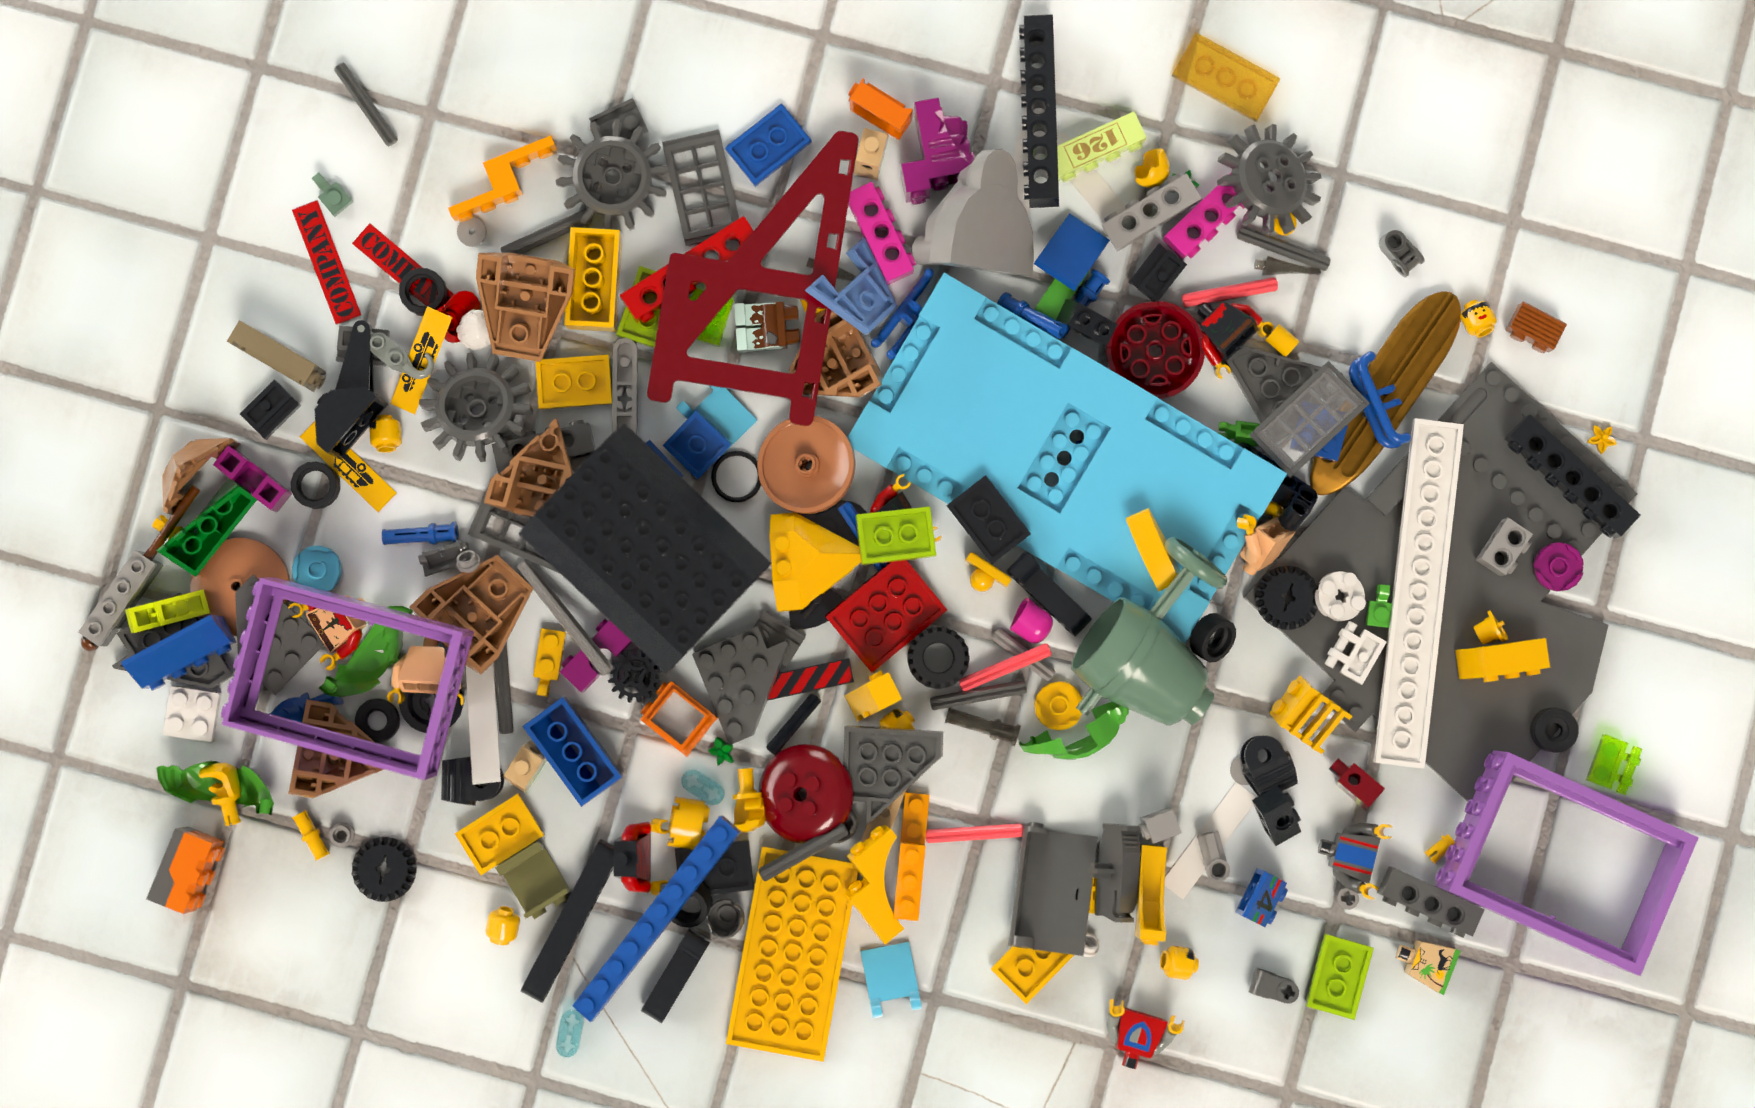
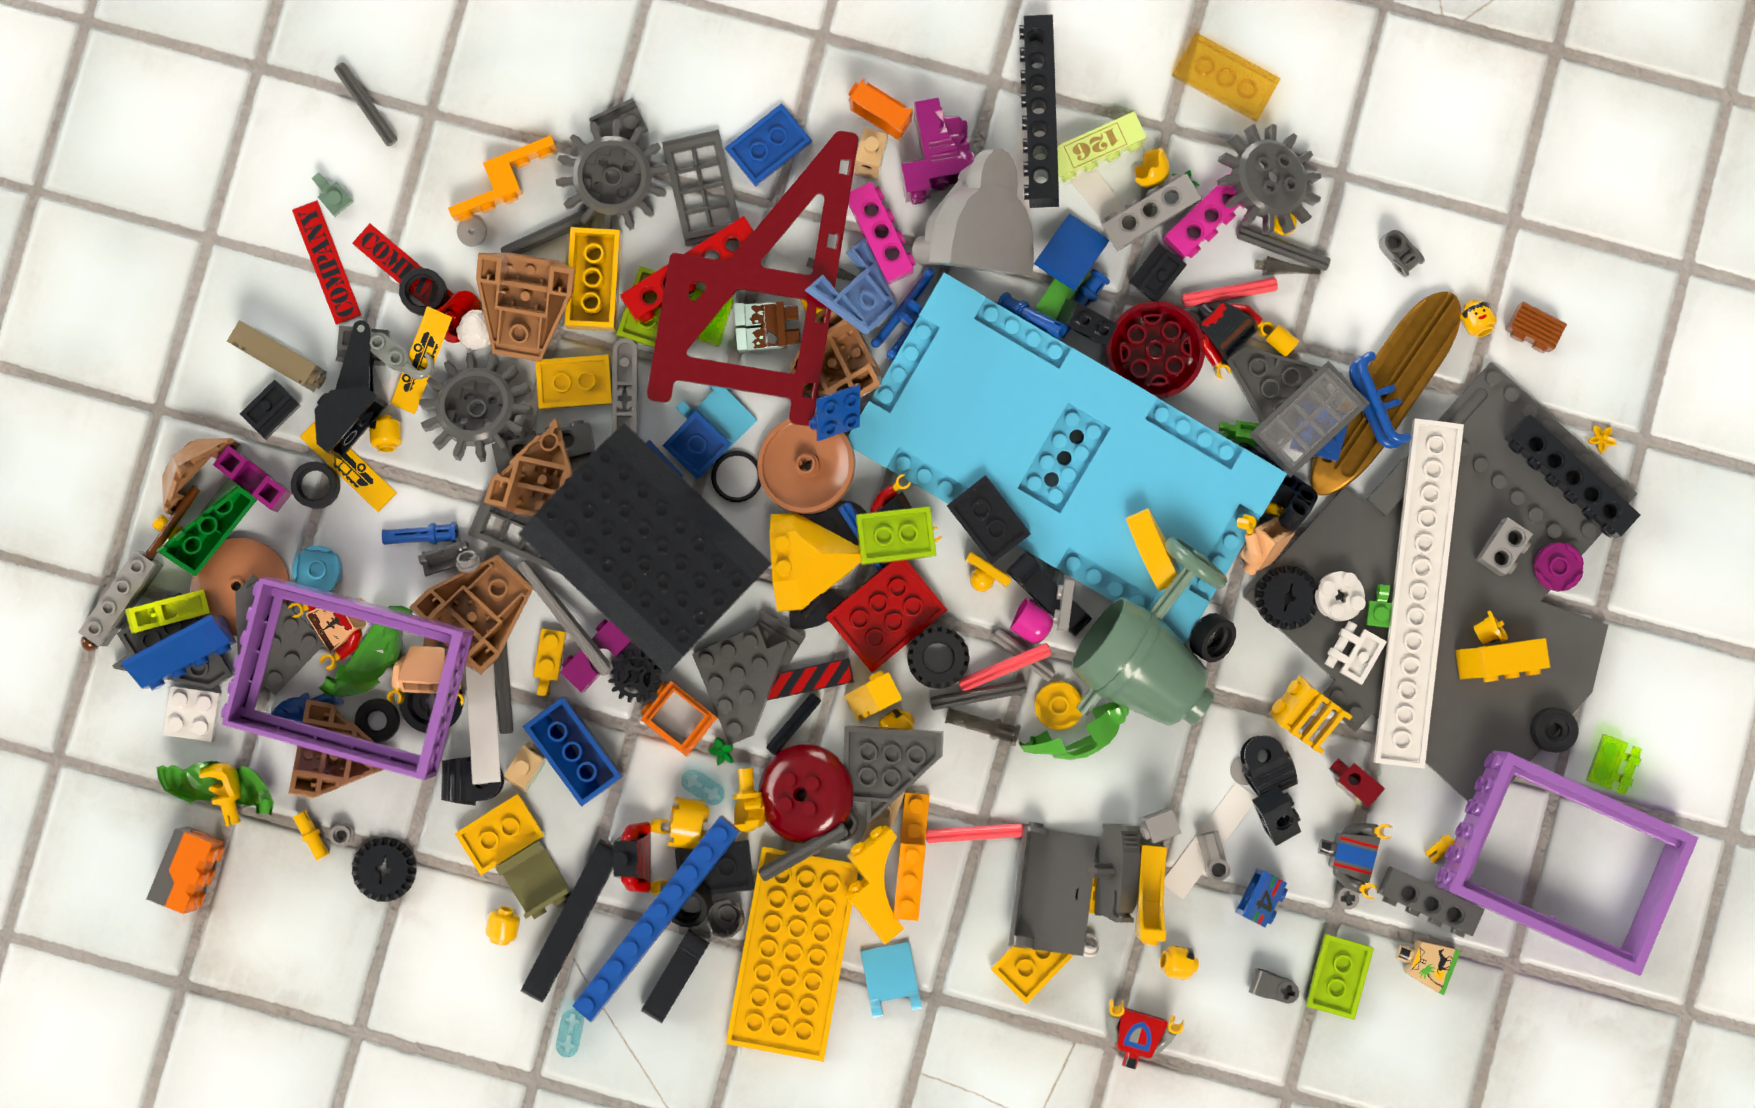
(837, 413): none -> blue hinge
(1065, 595): none -> light grey plate

